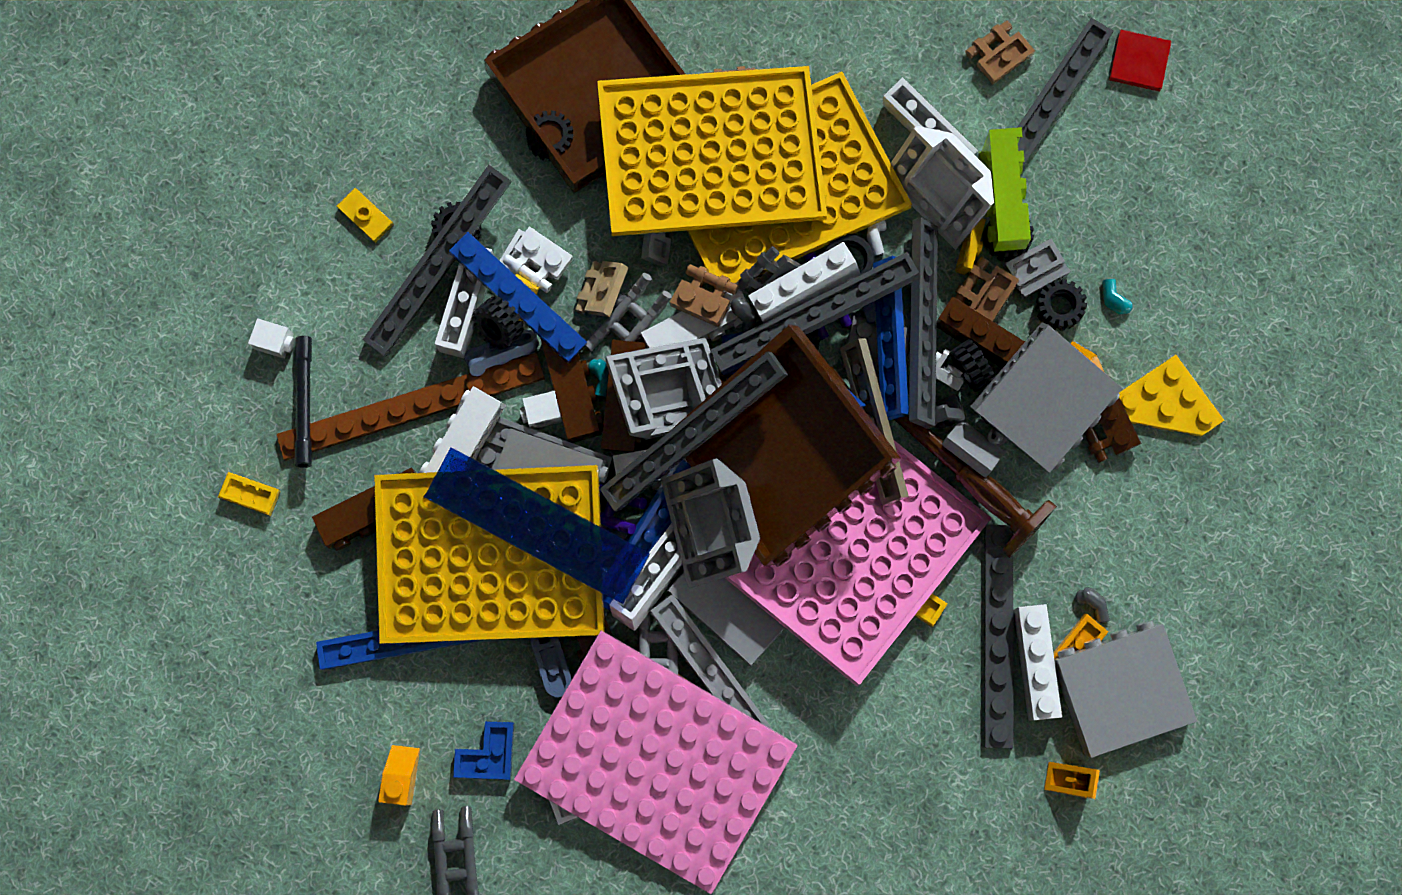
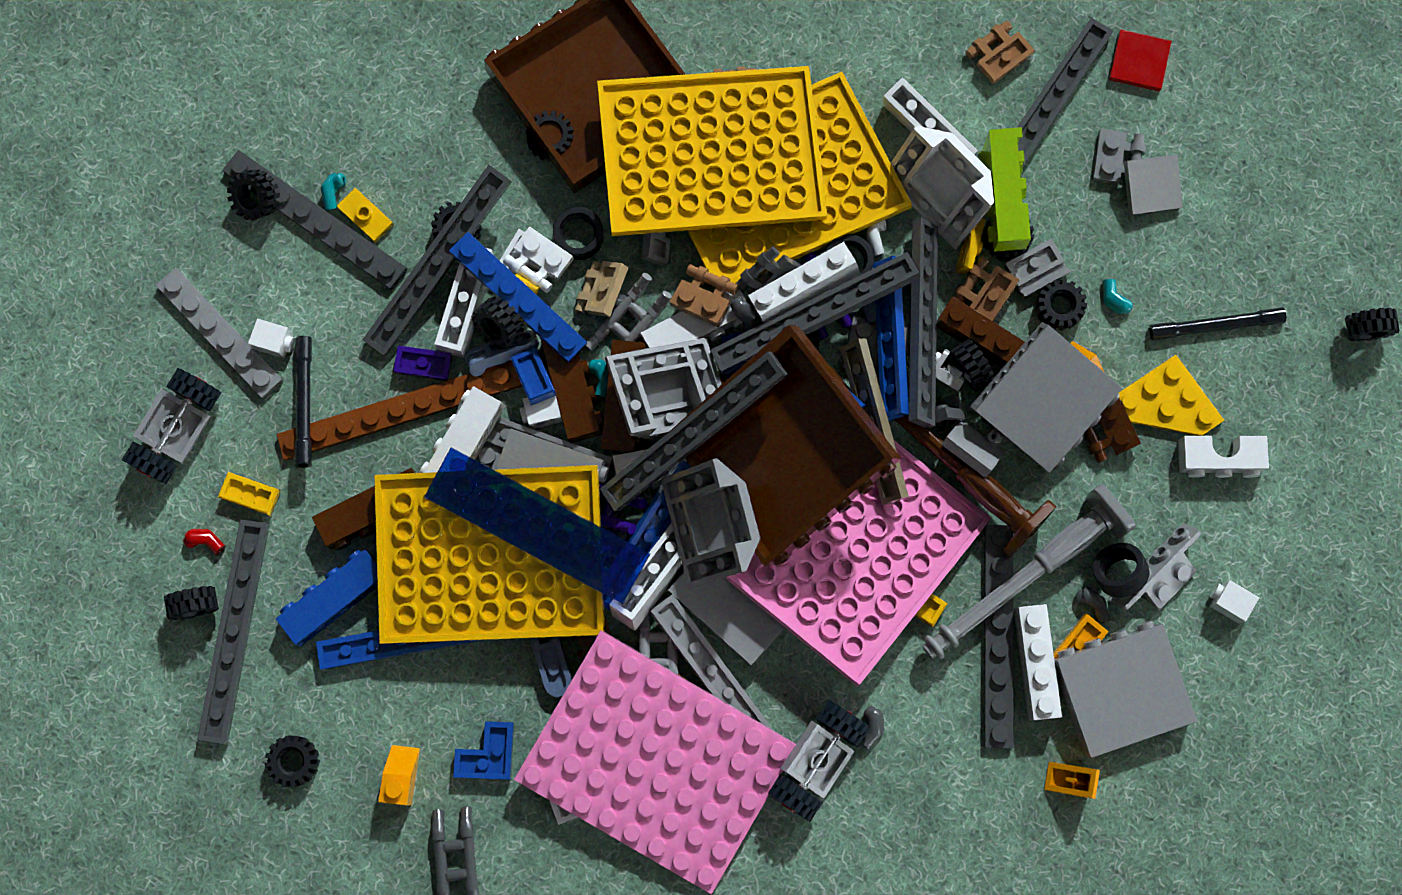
(172, 426): none -> plate
(191, 603): none -> black tyre
(203, 536): none -> red arm
(219, 333): none -> light grey plate
(233, 632): none -> dark grey plate
(241, 198): none -> black tyre
(276, 755): none -> black tyre
(325, 226): none -> dark grey plate
(329, 599): none -> blue brick
(330, 187): none -> teal arm
(423, 363): none -> dark purple plate
(533, 376): none -> blue tile
(587, 215): none -> black tyre
(818, 759): none -> plate
(876, 723): none -> dark grey arm
(1104, 515): none -> light grey piece
(1110, 154): none -> light grey plate
(1129, 585): none -> black tyre
(1153, 184): none -> light grey tile
(1167, 568): none -> light grey bracket
(1174, 329): none -> black piece
(1199, 457): none -> white arch
(1233, 601): none -> white brick
(1372, 324): none -> black tyre

